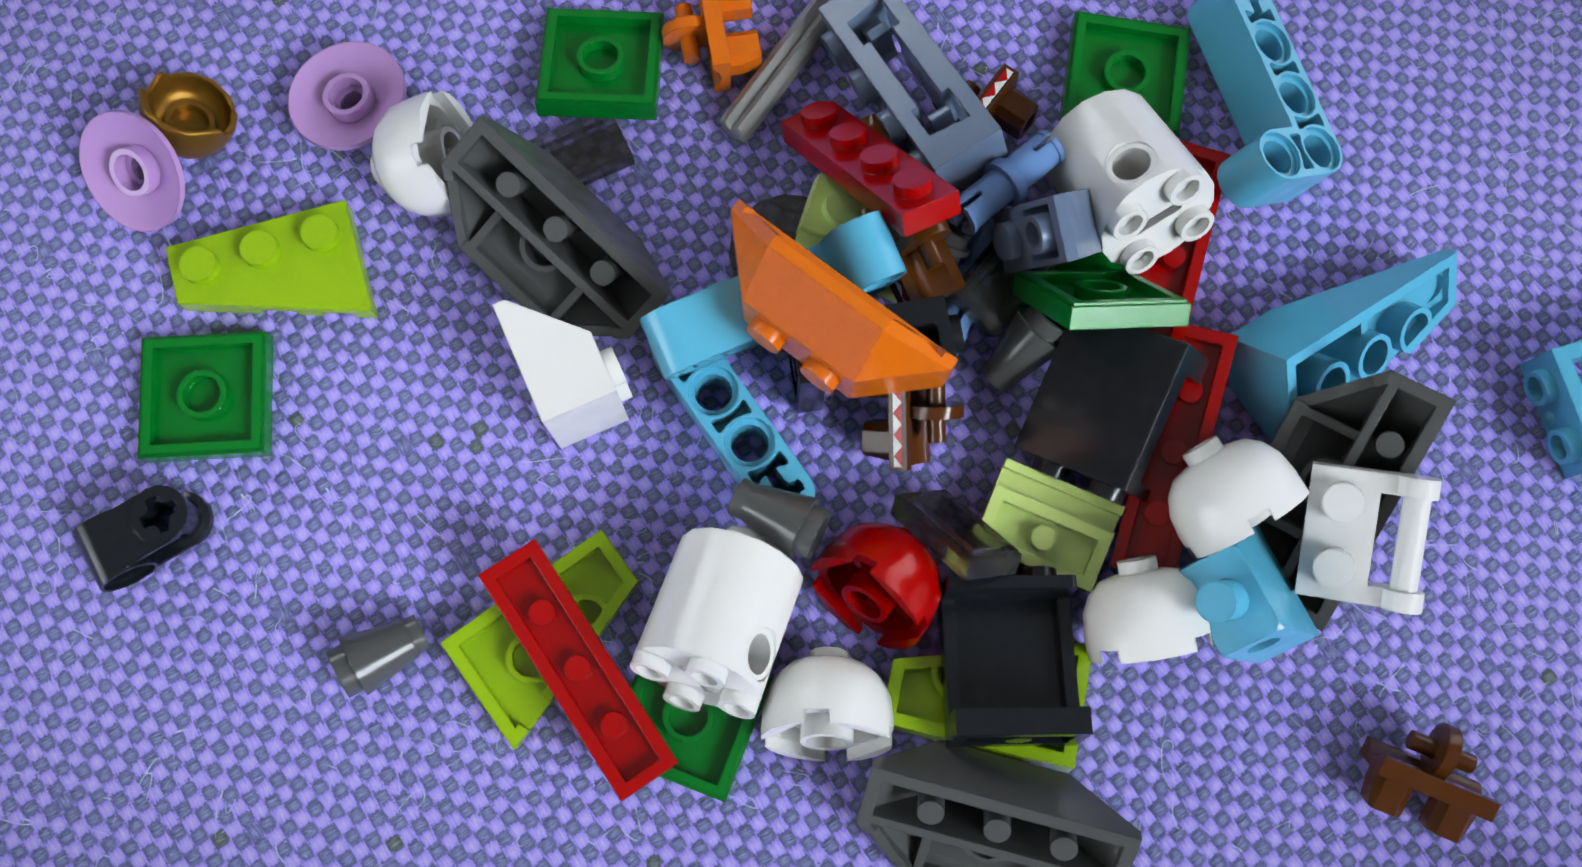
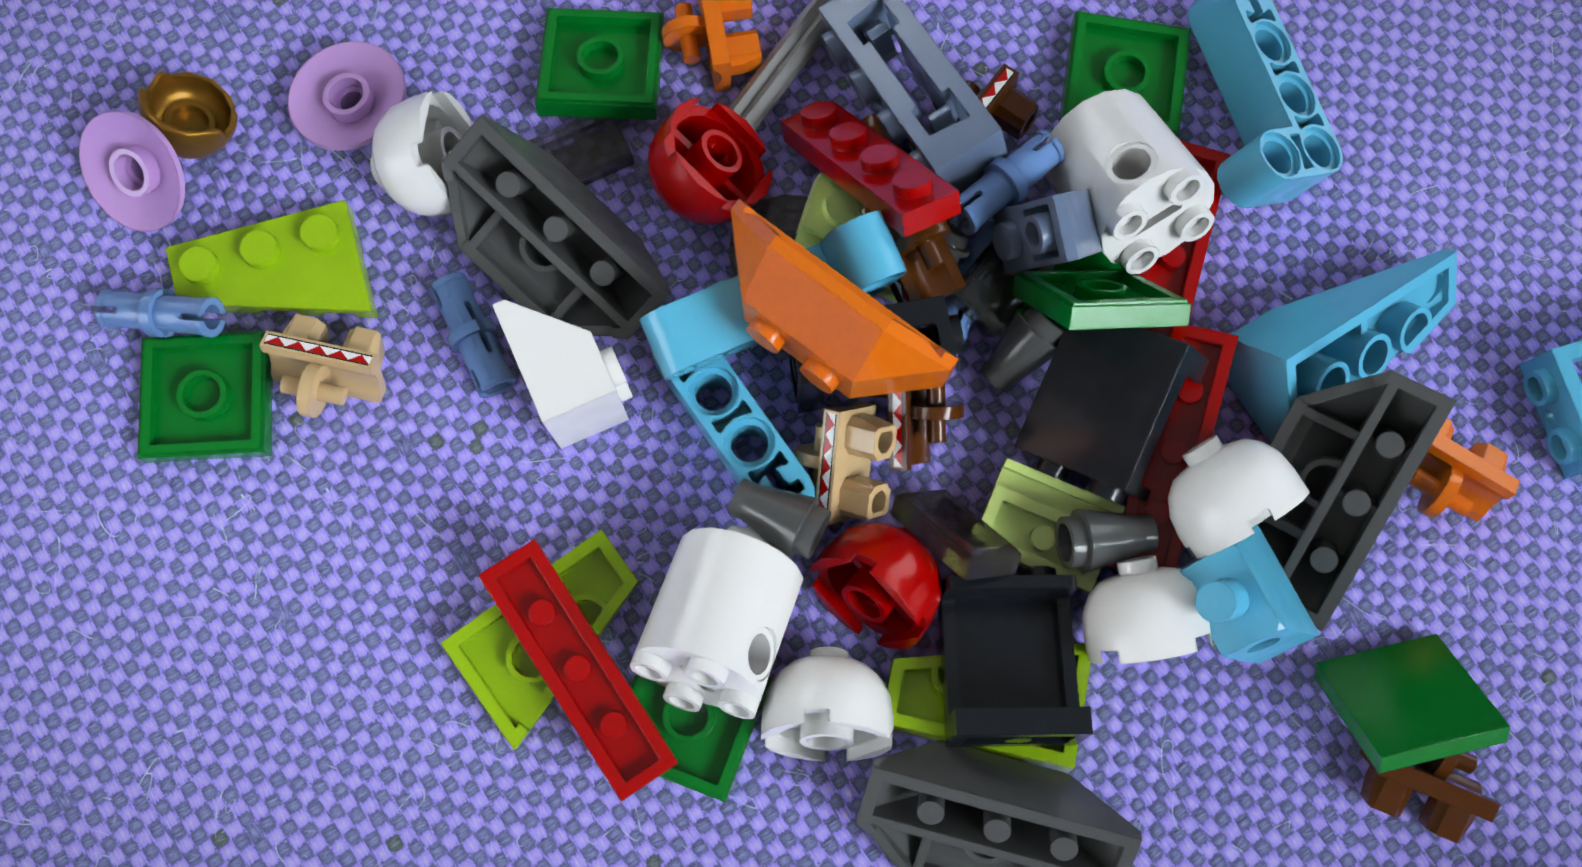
(135, 536): black piece -> none
(160, 312): none -> medium blue pin
(325, 371): none -> tan hips
(376, 654): dark grey cone -> none
(472, 335): none -> medium blue pin
(706, 163): none -> red cylinder
(843, 461): none -> tan hips
(1102, 538): none -> dark grey cone
(1342, 534): white plate -> none
(1410, 703): none -> green tile
(1462, 478): none -> orange hips

